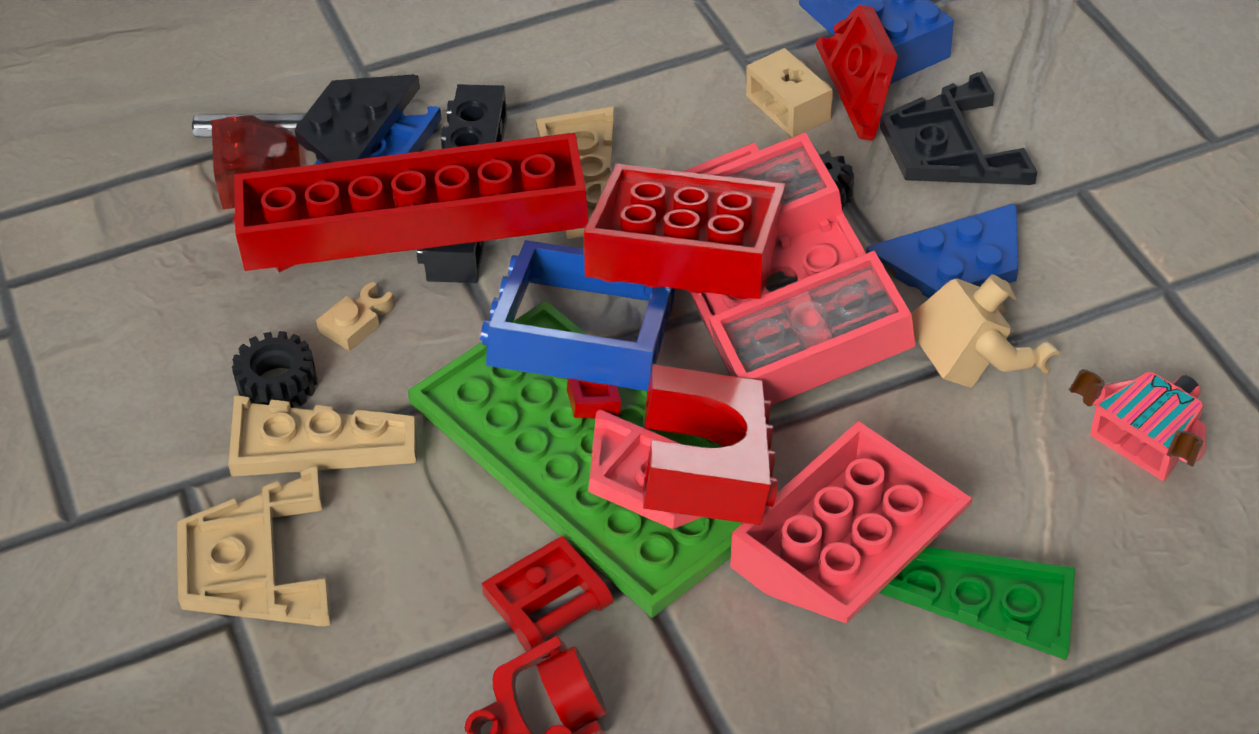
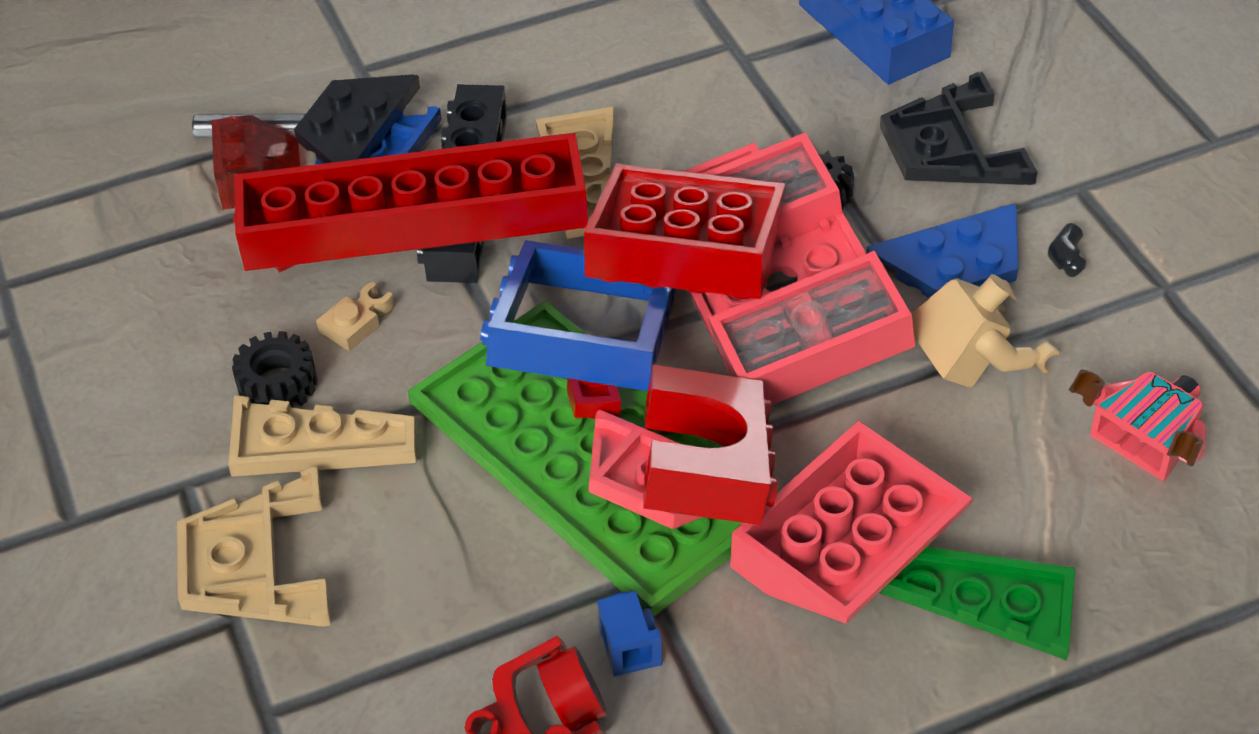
(537, 582): red plate -> none
(628, 634): none -> blue brick
(789, 92): tan brick -> none
(861, 67): red wing -> none
(1064, 251): none -> black arm

